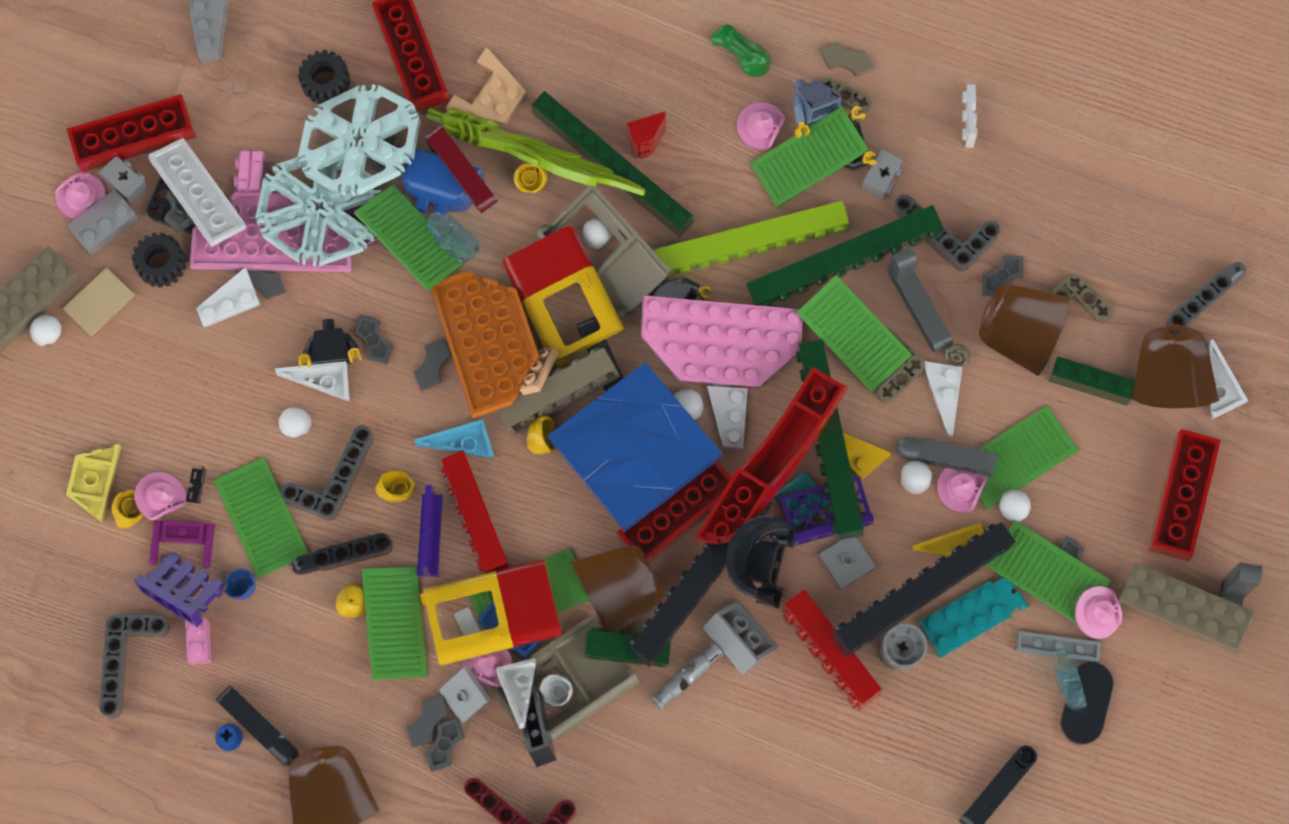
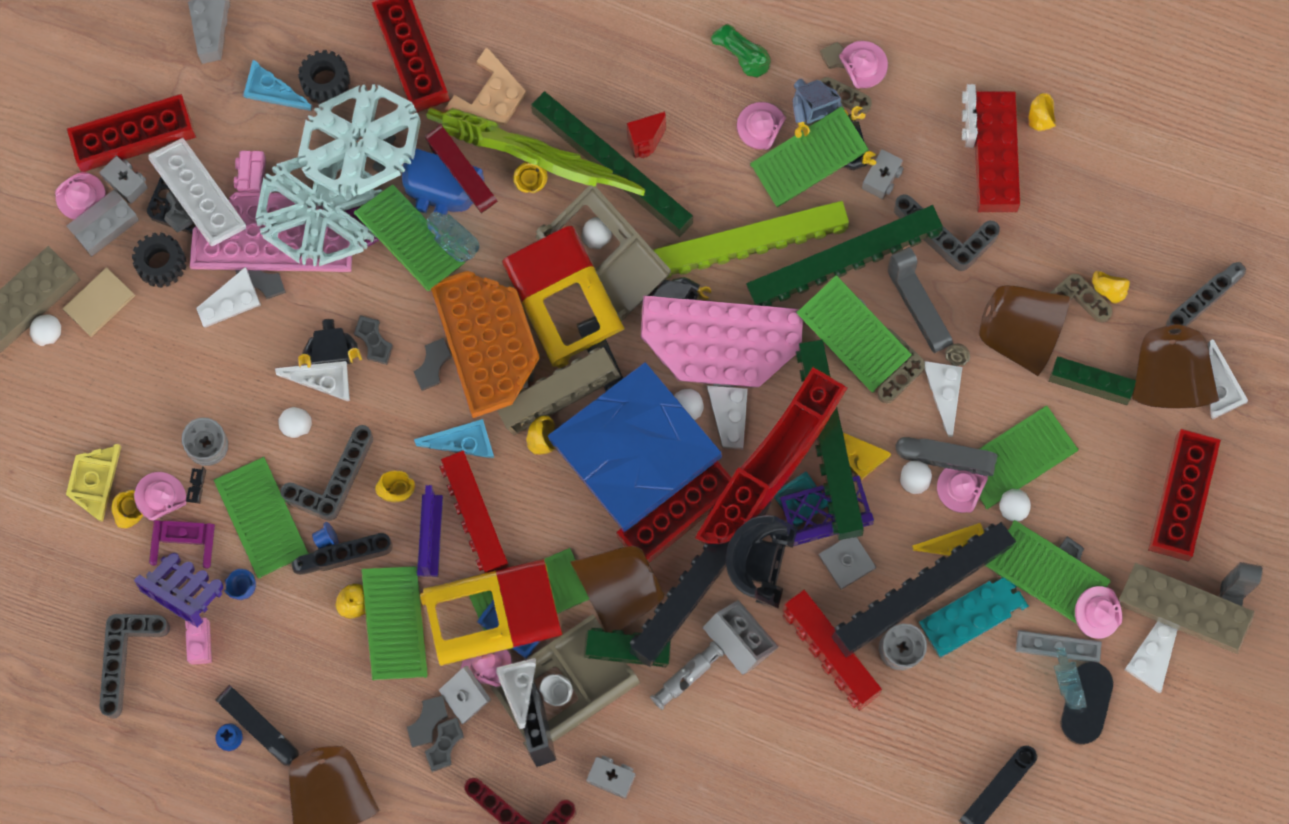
(200, 431): none -> light grey wheel
(265, 87): none -> medium azure wing
(325, 536): none -> blue piece
(466, 622): white sticker -> none
(535, 381): light nougat tile -> none
(600, 779): none -> light grey brick
(864, 63): none -> bright pink hat
(997, 152): none -> red brick
(1010, 269): dark grey tile -> none
(1042, 113): none -> yellow hair
(1111, 287): none -> yellow hair
(1153, 656): none -> white wing

